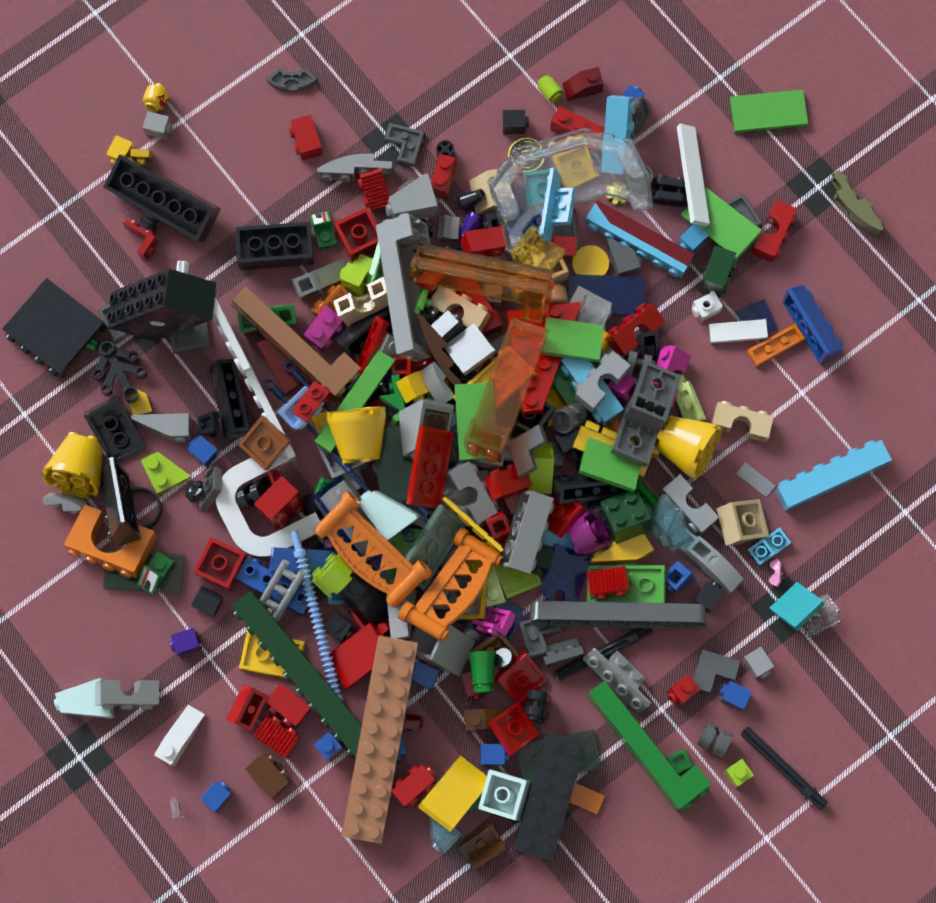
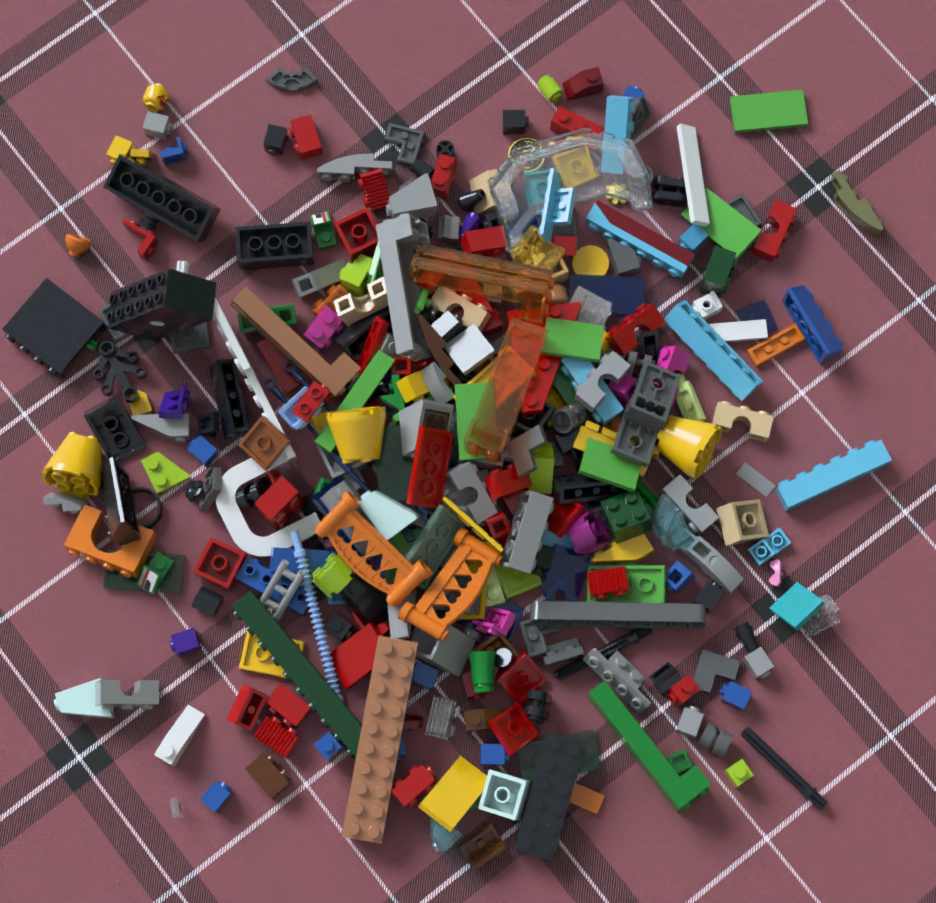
(77, 244): none -> orange brick
(174, 155): none -> blue bracket
(175, 403): none -> dark purple bracket
(275, 139): none -> black brick
(421, 167): none -> black beam
(441, 718): none -> clear brick
(665, 678): none -> black piece
(689, 721): none -> light grey brick
(713, 350): none -> medium azure brick
(746, 636): none -> black cone

